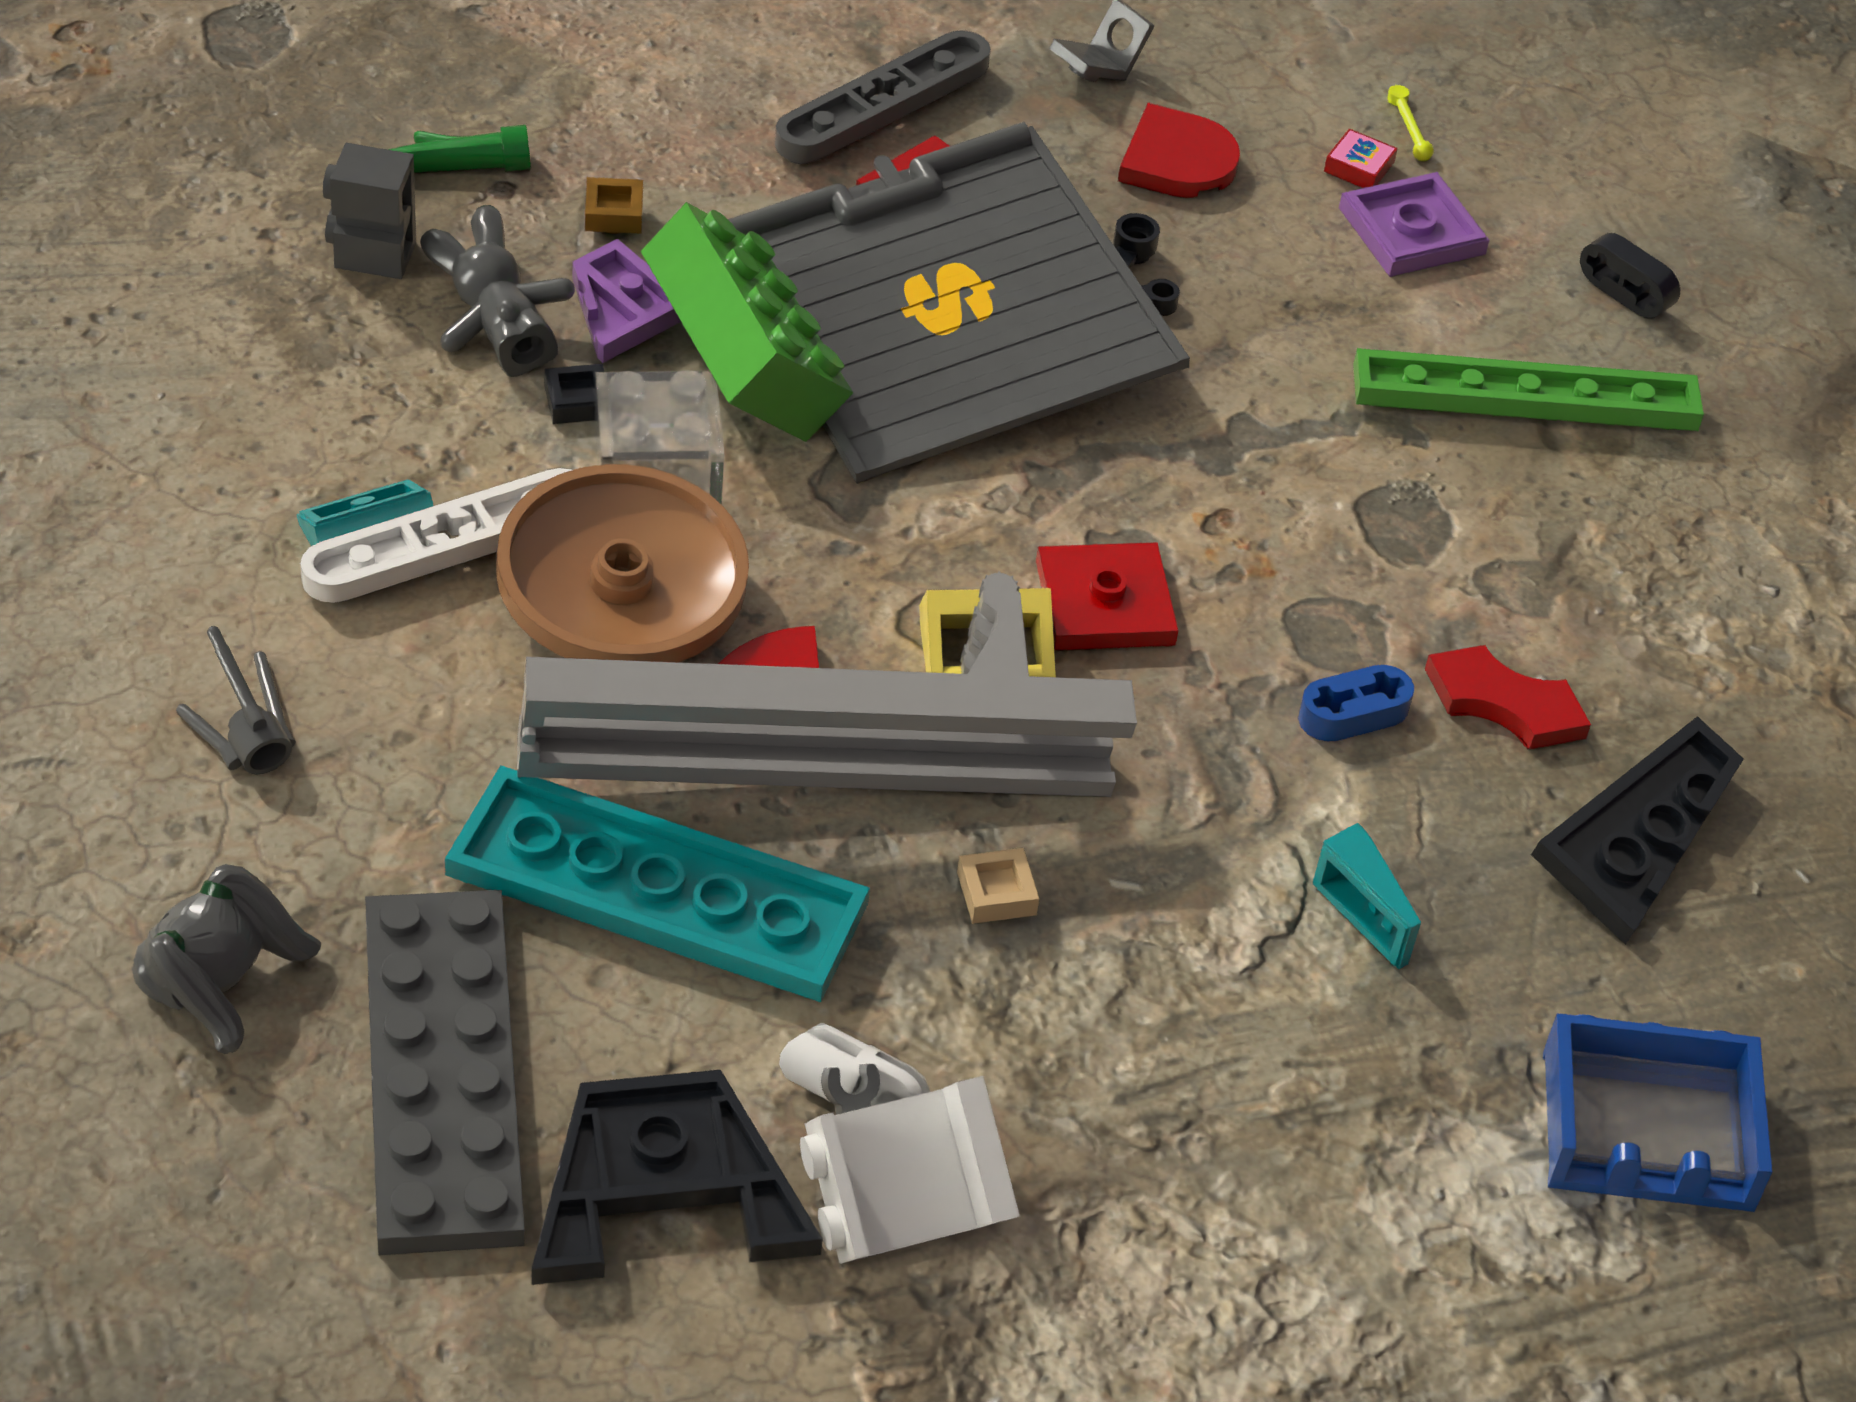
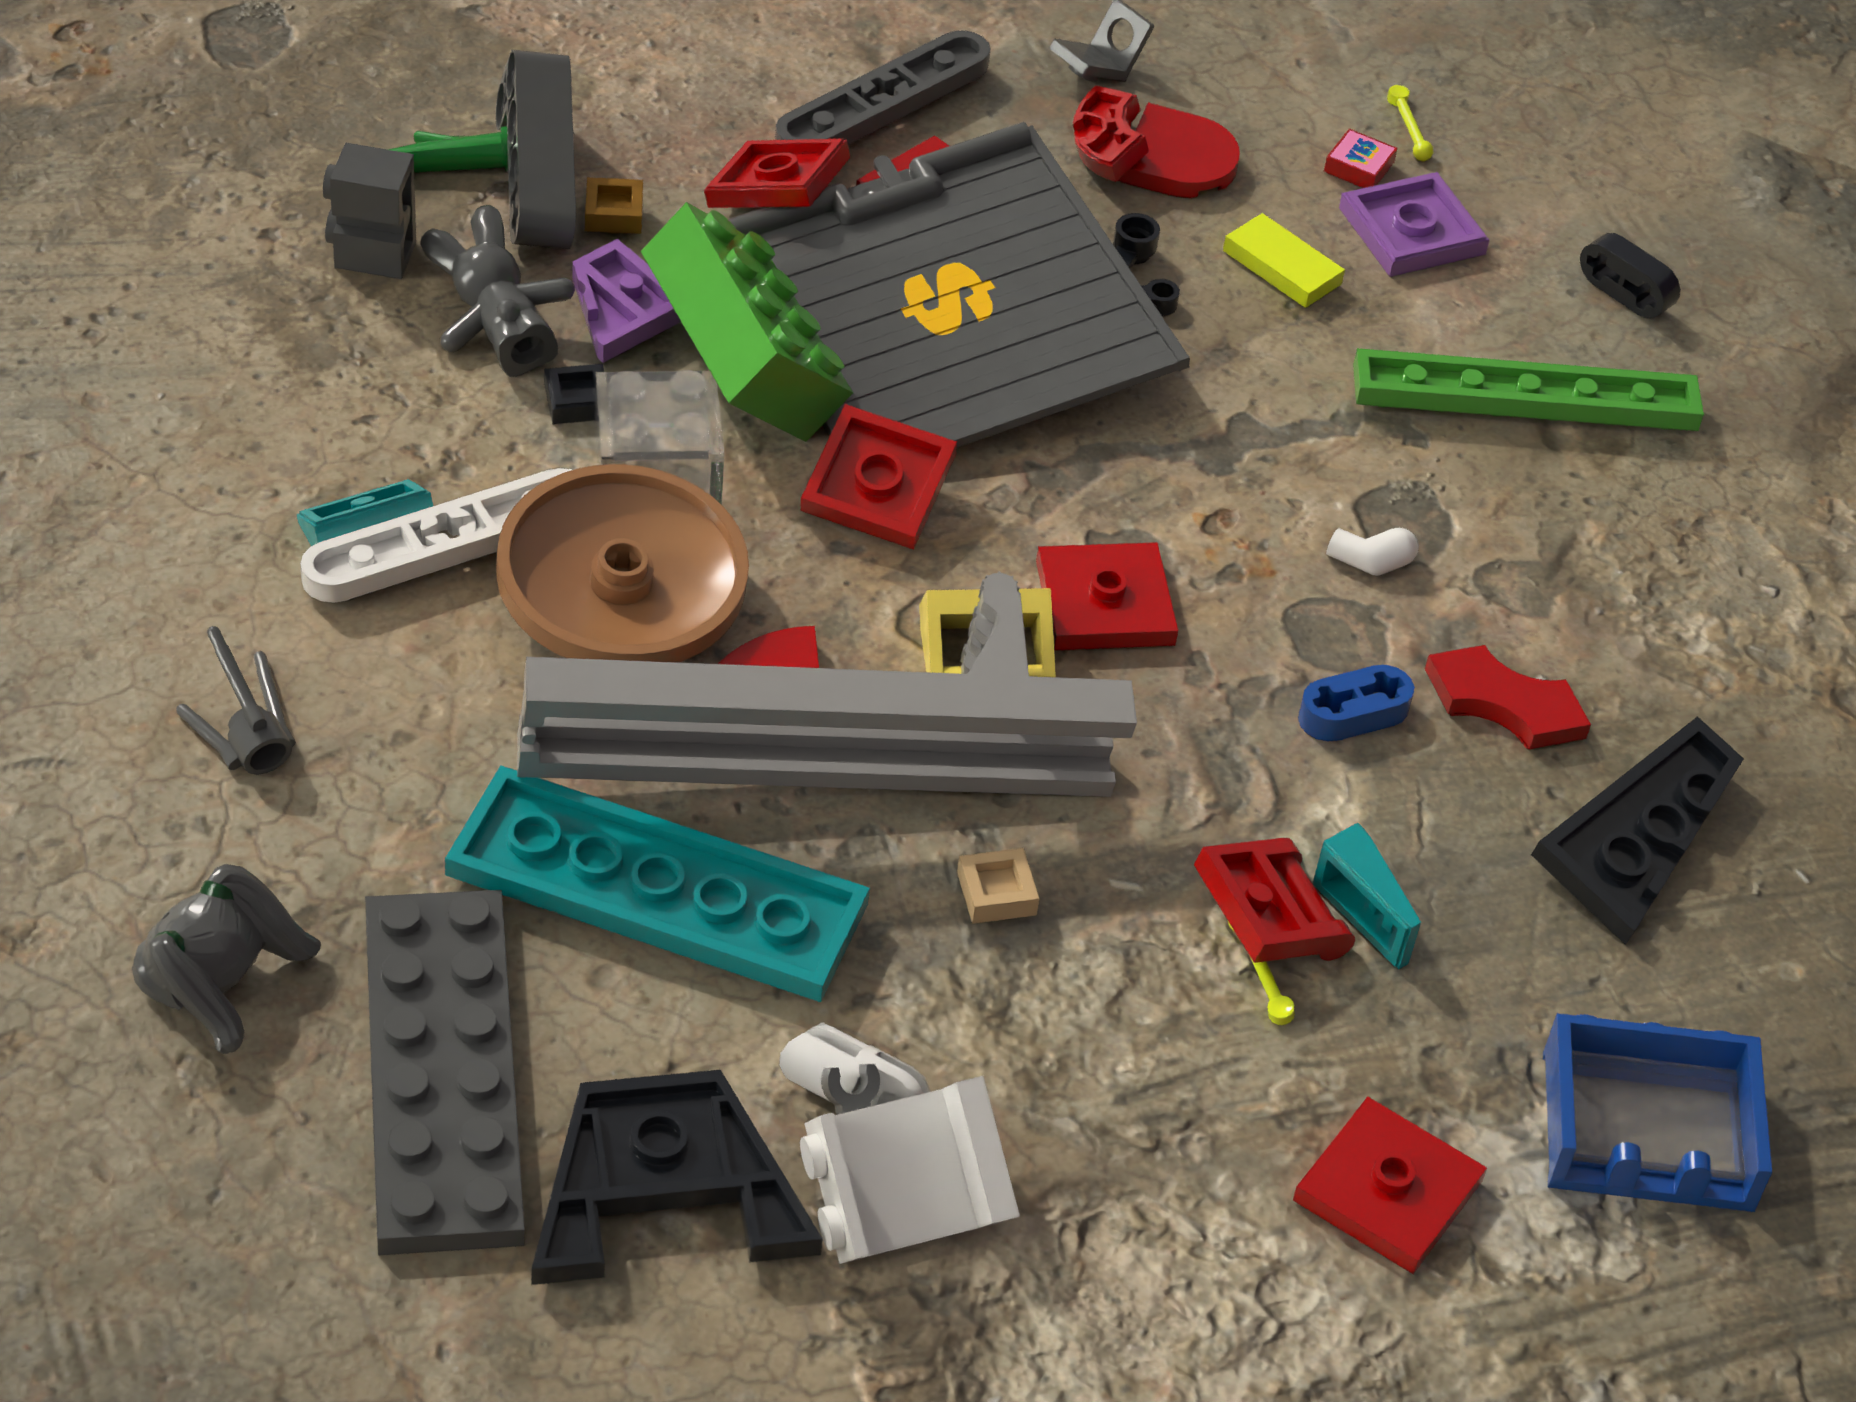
(538, 114): none -> dark grey beam
(777, 173): none -> red tile
(878, 476): none -> red plate
(1105, 132): none -> red tile
(1272, 901): none -> red plate
(1280, 1007): none -> neon yellow hinge
(1283, 260): none -> neon yellow tile
(1375, 554): none -> white arm
(1390, 1184): none -> red plate

